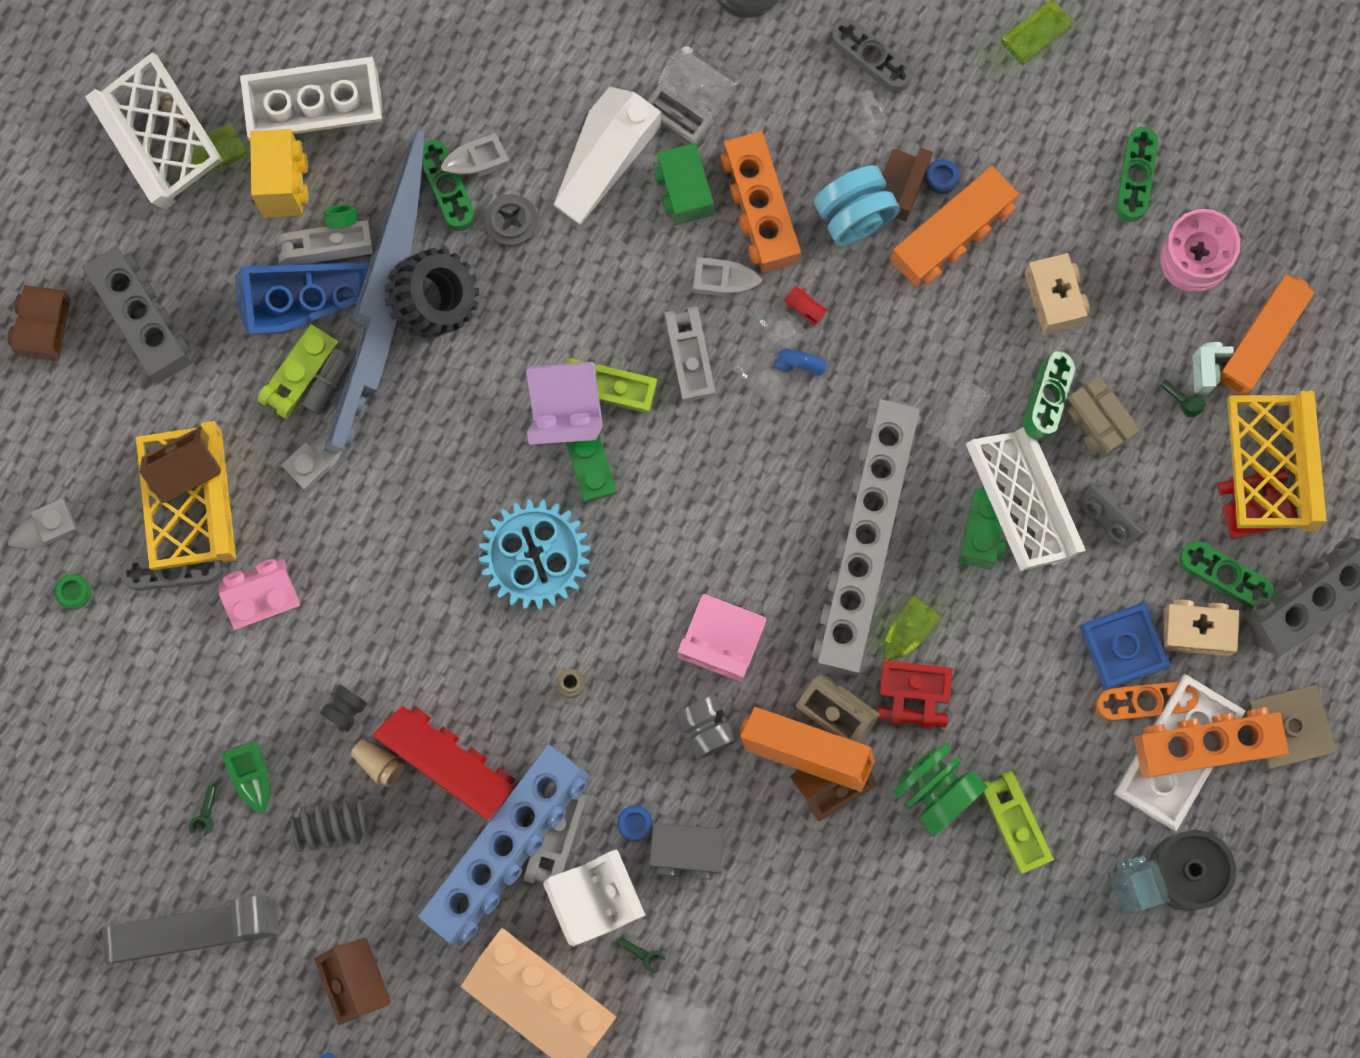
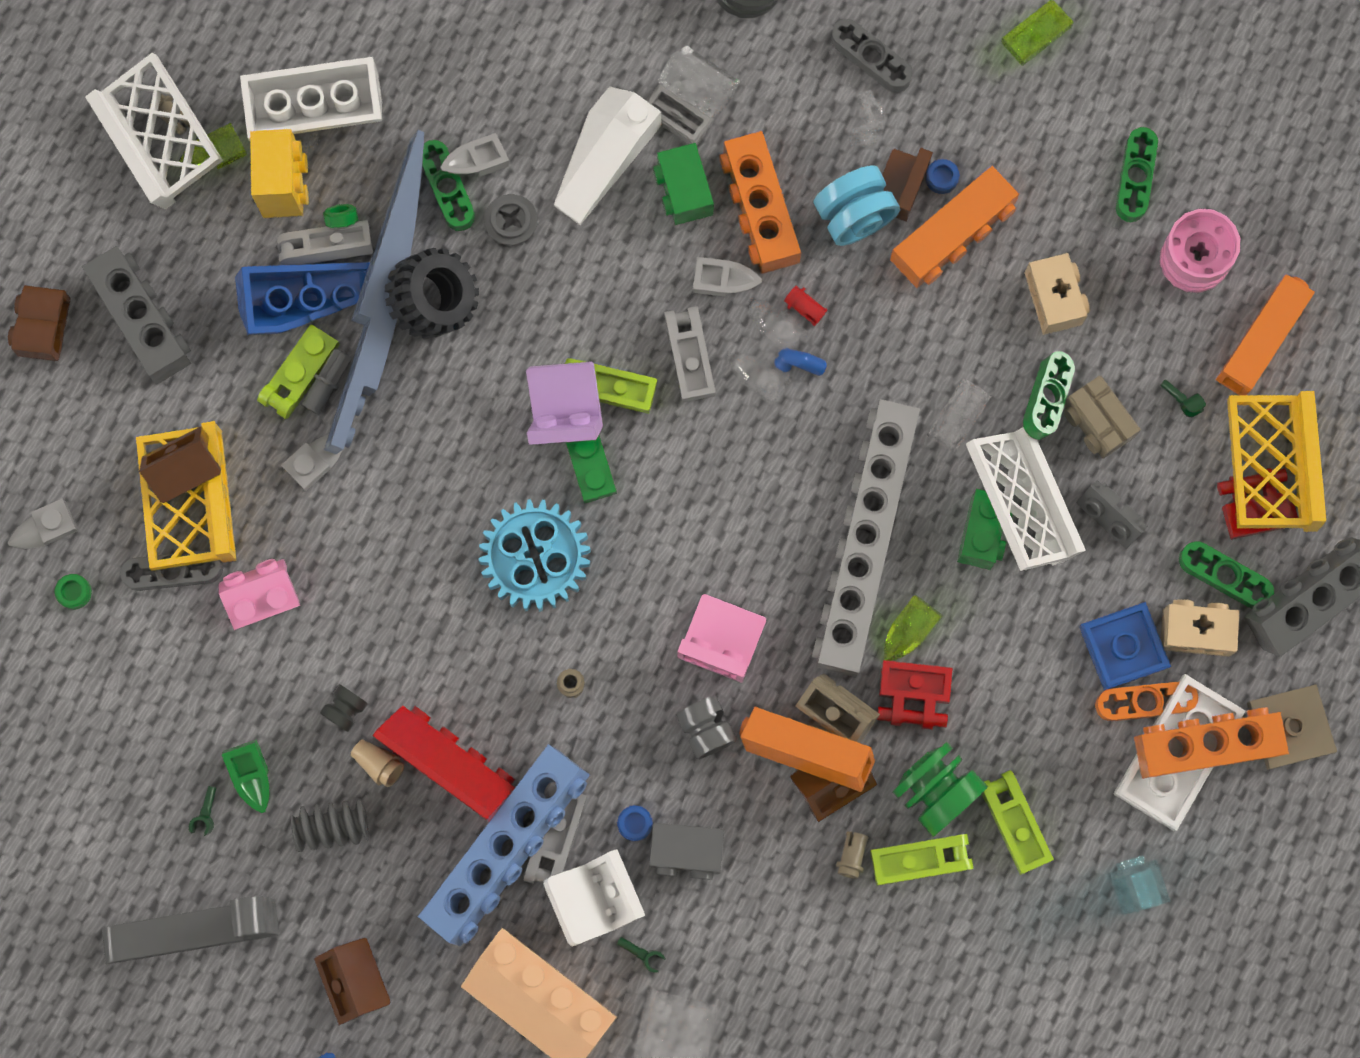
(852, 855): none -> dark tan pin
(920, 860): none -> lime plate
(1205, 371): light aqua bracket -> none
(1213, 867): pearl dark grey wheel -> none

